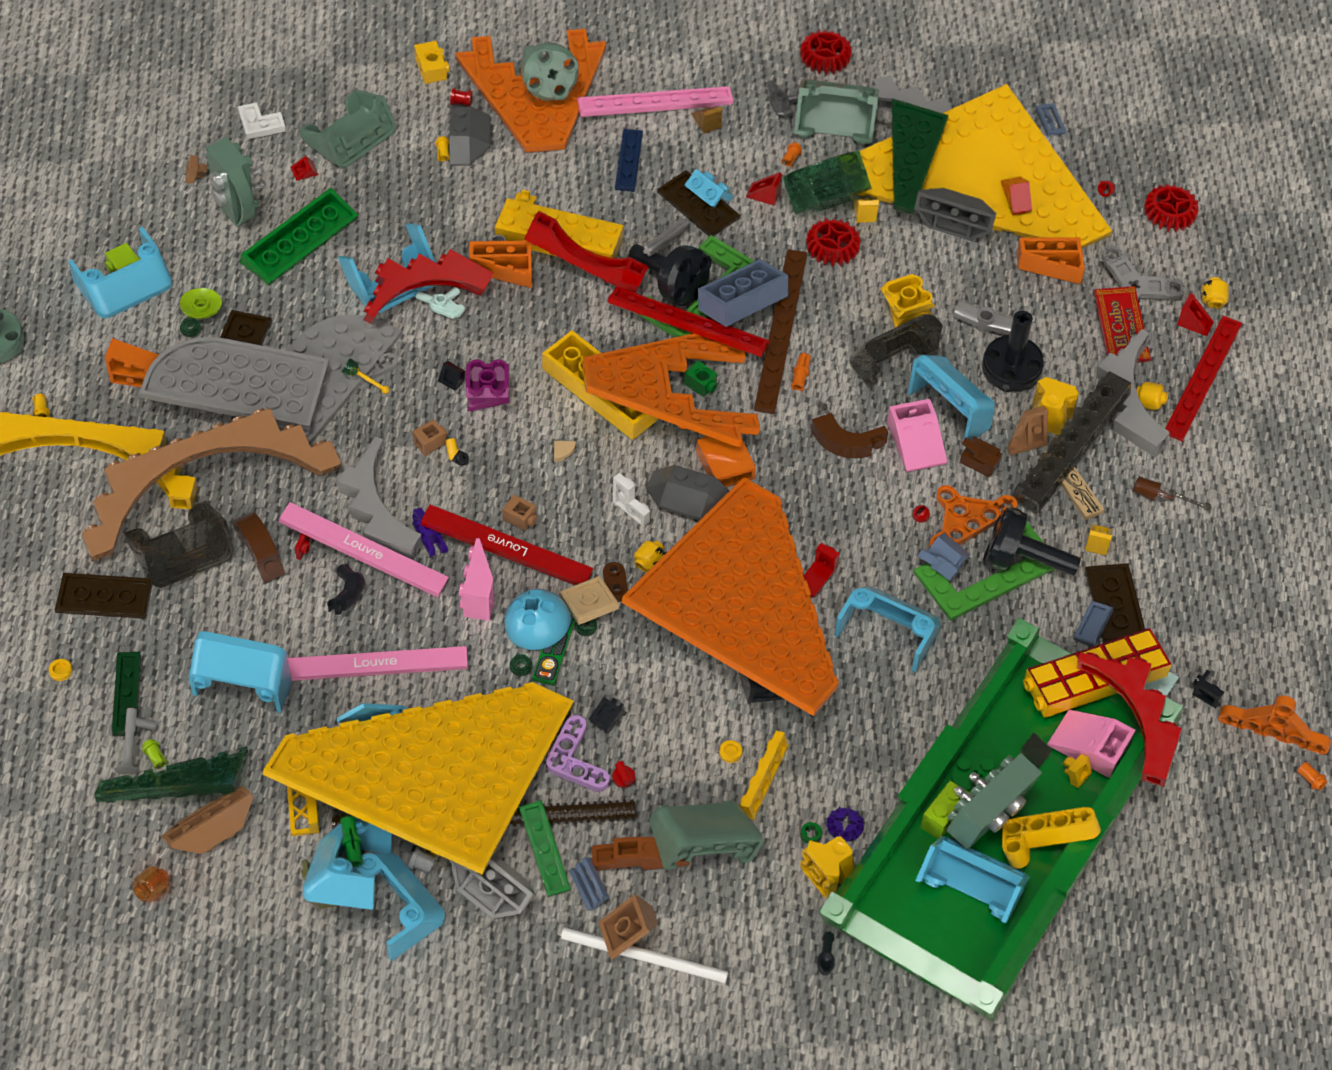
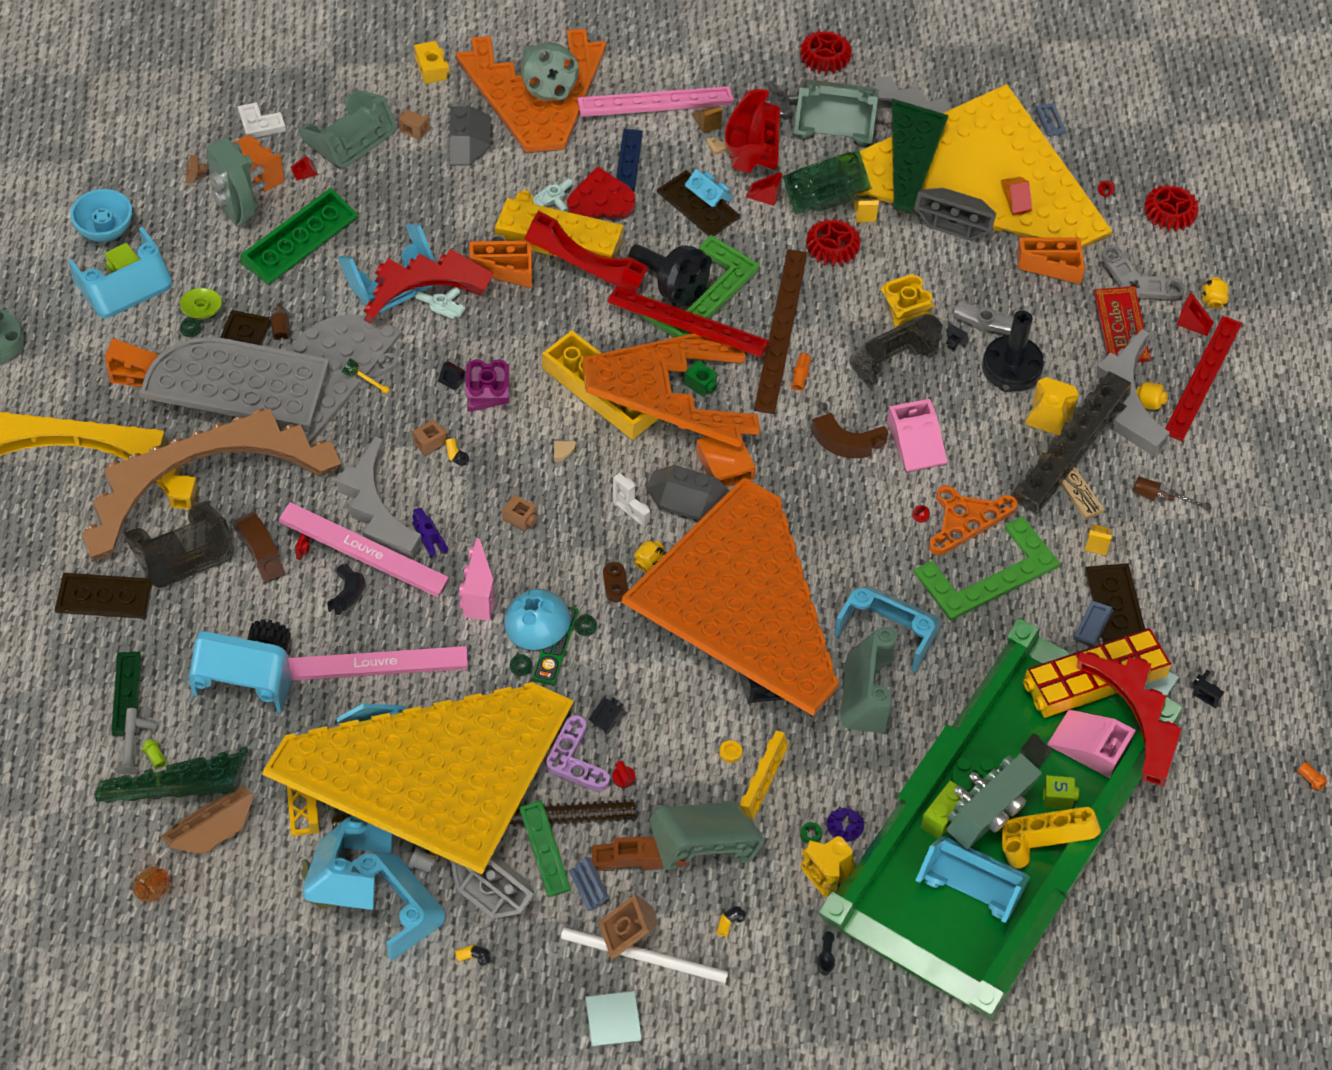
(40, 406): yellow pin -> none
(60, 669): yellow tile -> none
(101, 215): none -> medium azure piece
(262, 157): none -> orange wedge
(269, 633): none -> black tyre
(280, 322): none -> reddish brown piece
(351, 841): green pin -> none
(414, 124): none -> medium nougat brick
(442, 145): yellow pin -> none
(461, 97): red bush -> none
(475, 951): none -> arm
(506, 546): red tile -> none
(553, 195): none -> light aqua piece
(589, 600): tan tile -> none
(601, 197): none -> red plate
(613, 1018): none -> light aqua slope
(666, 236): light grey axle -> none
(716, 146): none -> tan tile
(728, 917): none -> arm
(743, 292): sand blue brick -> none
(750, 141): none -> red piece
(793, 150): orange pin -> none
(822, 568): red bracket -> none
(864, 704): none -> sand green windscreen
(945, 556): sand blue piece -> none
(955, 337): none -> black tile
(956, 389): medium azure windscreen -> none
(980, 456): reddish brown piece -> none
(1009, 539): black piece -> none
(1030, 431): medium nougat wing -> none
(1059, 792): none -> lime brick
(1078, 769): yellow tile -> none
(1269, 717): orange beam -> none

